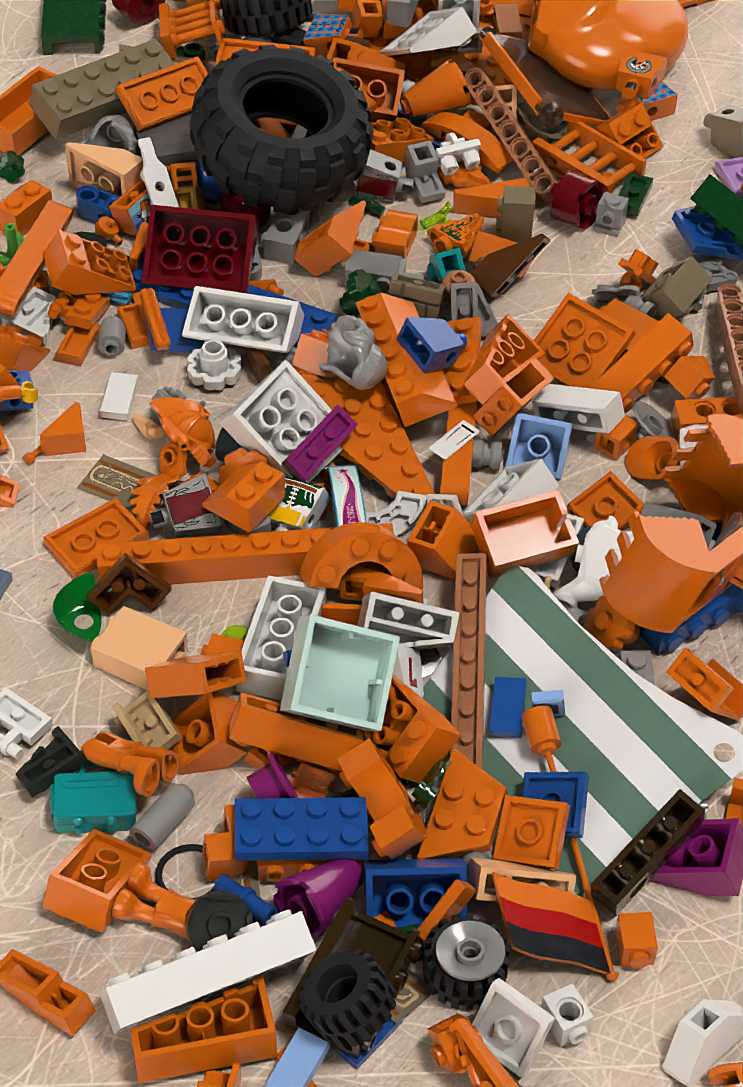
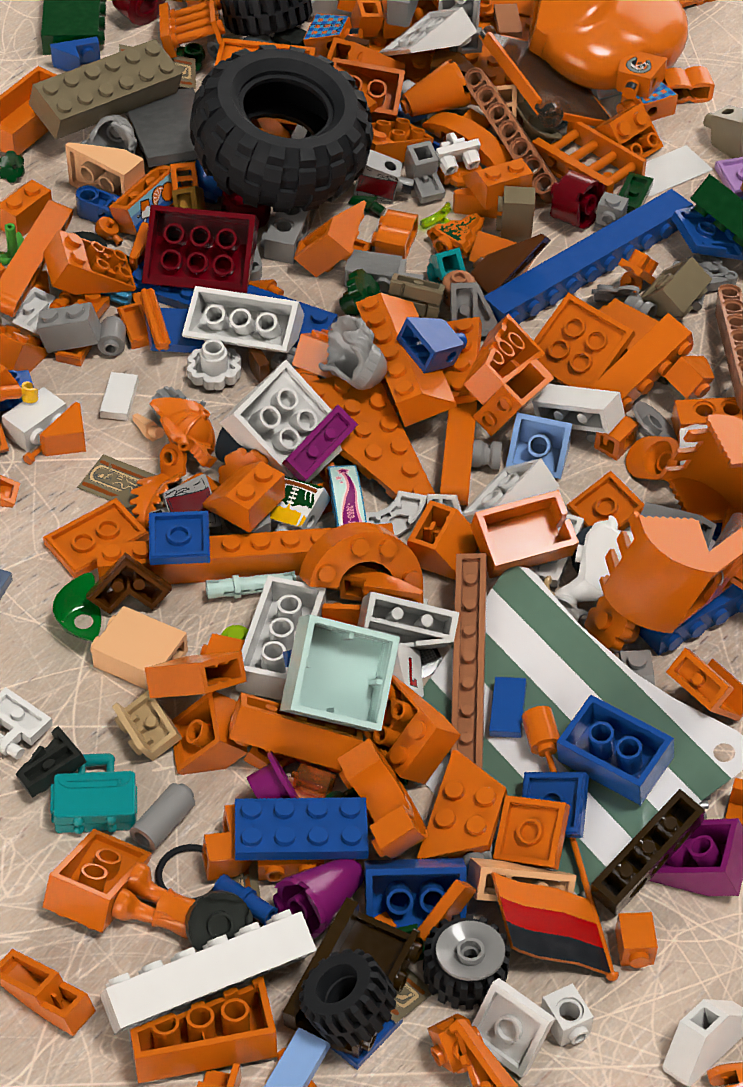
(29, 420): none -> white brick
(69, 327): none -> light grey brick
(74, 53): none -> blue slope
(144, 762): orange piece -> none
(156, 174): white piece -> none
(162, 94): orange plate -> none
(179, 538): none -> blue tile
(240, 586): none -> light aqua pin
(427, 789): dark green plate -> none
(454, 439): white sticker -> none
(490, 181): none -> orange slope
(552, 698): light blue tile -> none
(587, 259): none -> blue brick
(615, 749): none -> blue brick
(674, 169): none -> white sticker
(690, 84): none -> orange brick

